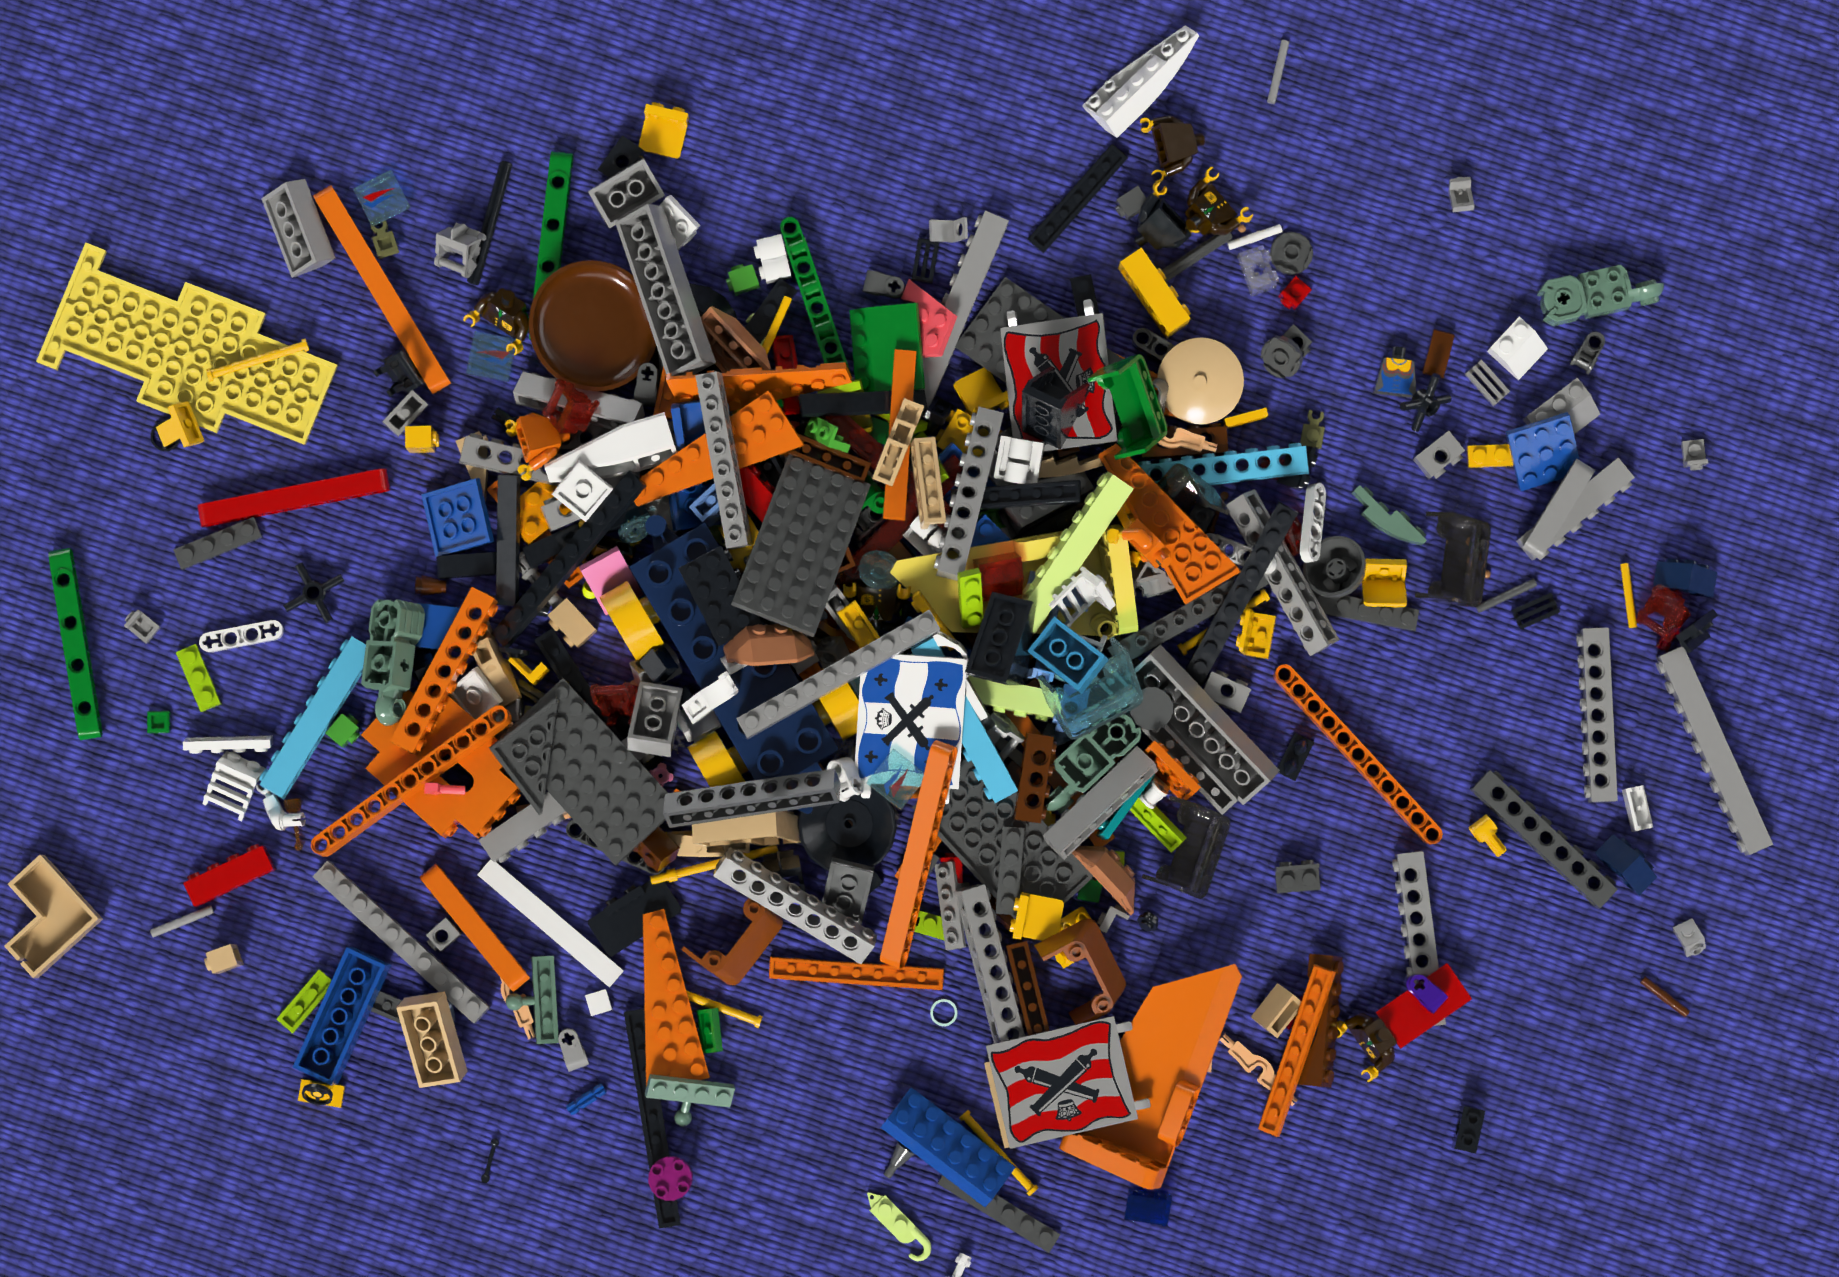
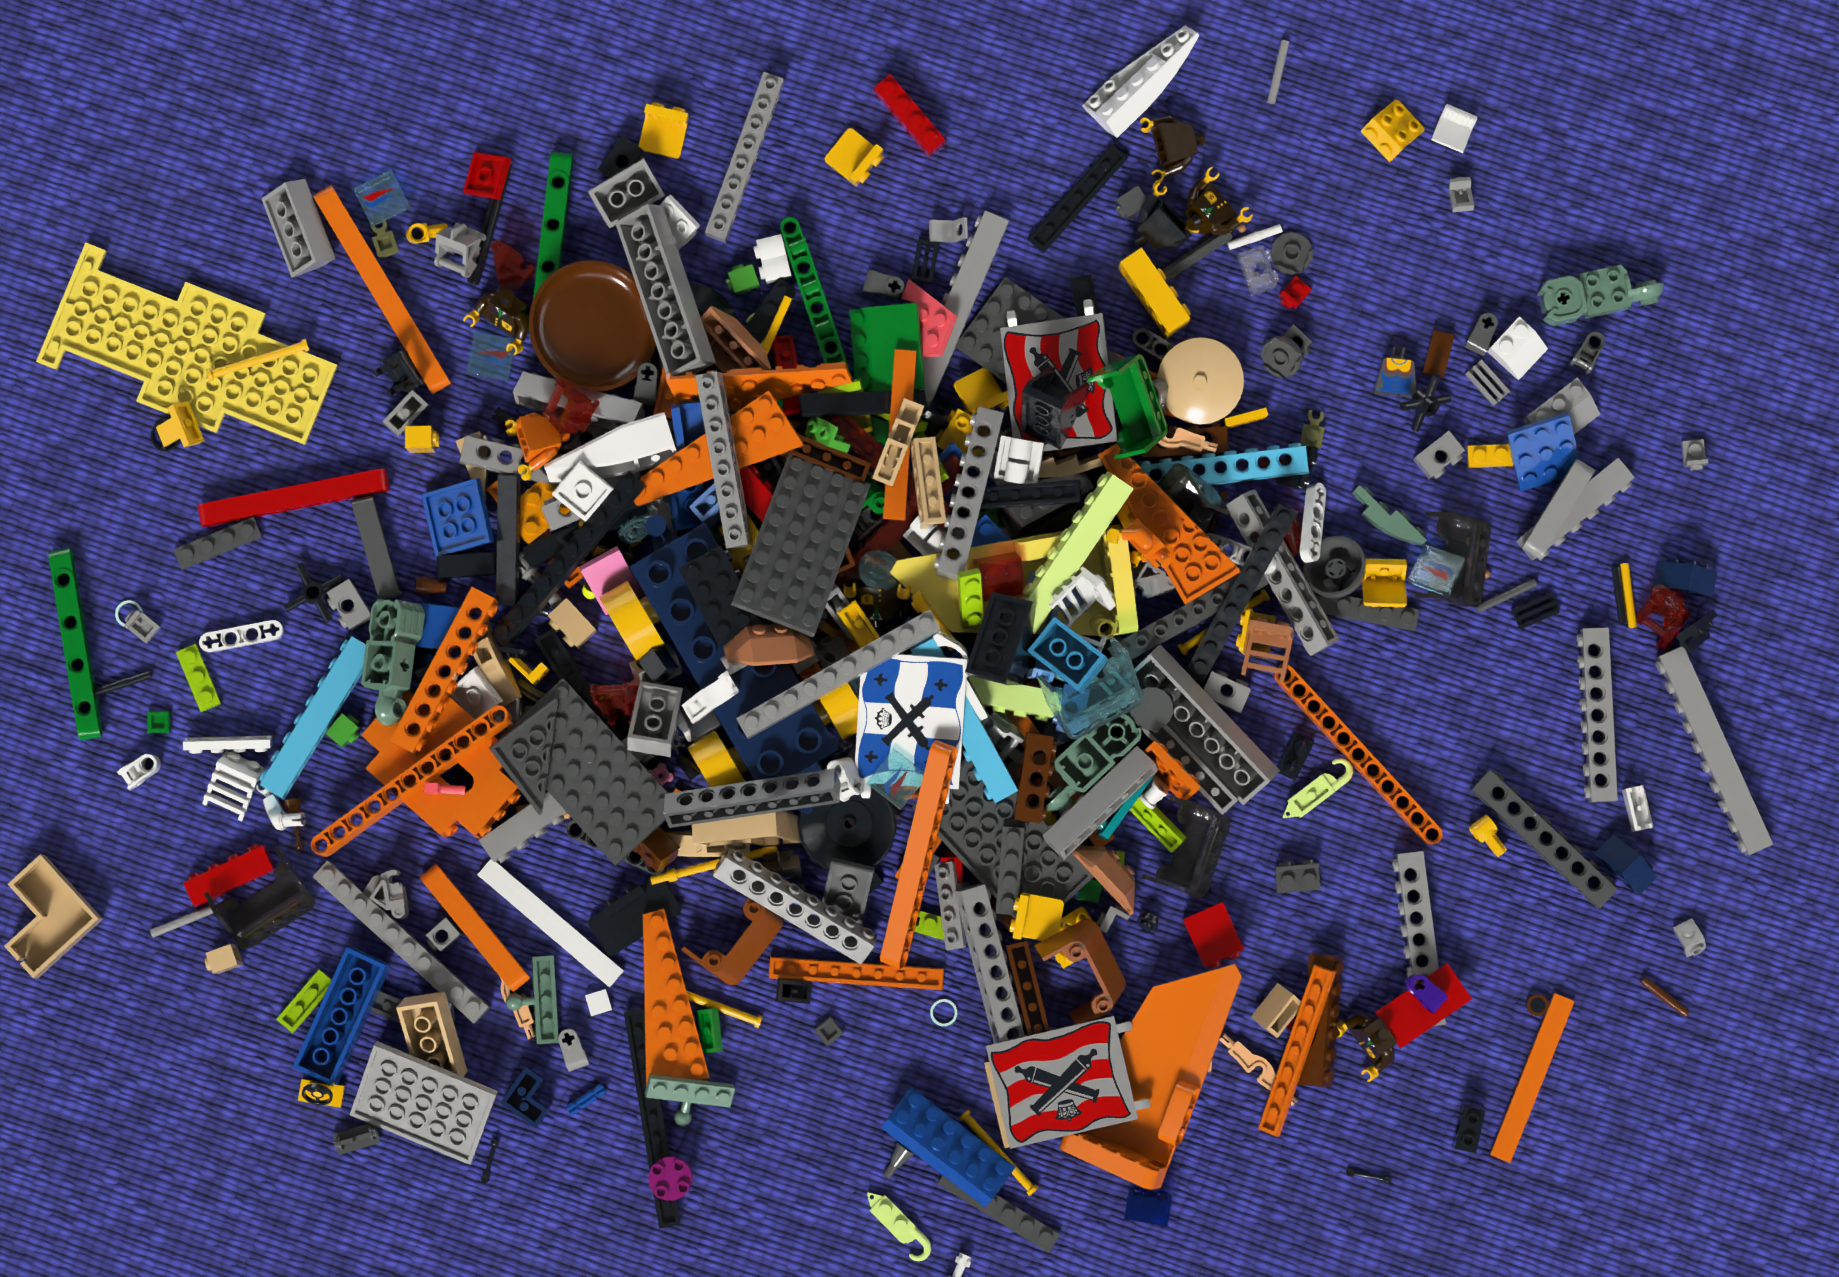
(120, 605): none -> light aqua piece
(122, 683): none -> black piece
(136, 772): none -> white piece
(268, 909): none -> clear smoke windscreen
(343, 593): none -> light grey brick
(356, 1138): none -> dark grey hinge
(376, 547): none -> dark grey beam
(389, 895): none -> light grey piece
(423, 1102): none -> light grey plate
(427, 232): none -> yellow axle
(487, 175): none -> red plate
(509, 266): none -> clear red piece
(521, 1101): none -> dark blue brick
(687, 766): none -> black pin
(744, 157): none -> light grey brick
(793, 991): none -> black slope
(828, 1031): none -> dark grey tile
(854, 157): none -> yellow bracket
(909, 115): none -> red brick
(1213, 935): none -> red panel
(1269, 634): none -> nougat plate
(1317, 791): none -> yellowish green plate
(1350, 1172): none -> black hinge
(1392, 130): none -> yellow bracket
(1436, 570): none -> clear light blue tile
(1454, 128): none -> white piece
(1481, 337): none -> dark grey piece
(1531, 1078): none -> orange tile
(1537, 1005): none -> tile
(1619, 595): none -> black piece

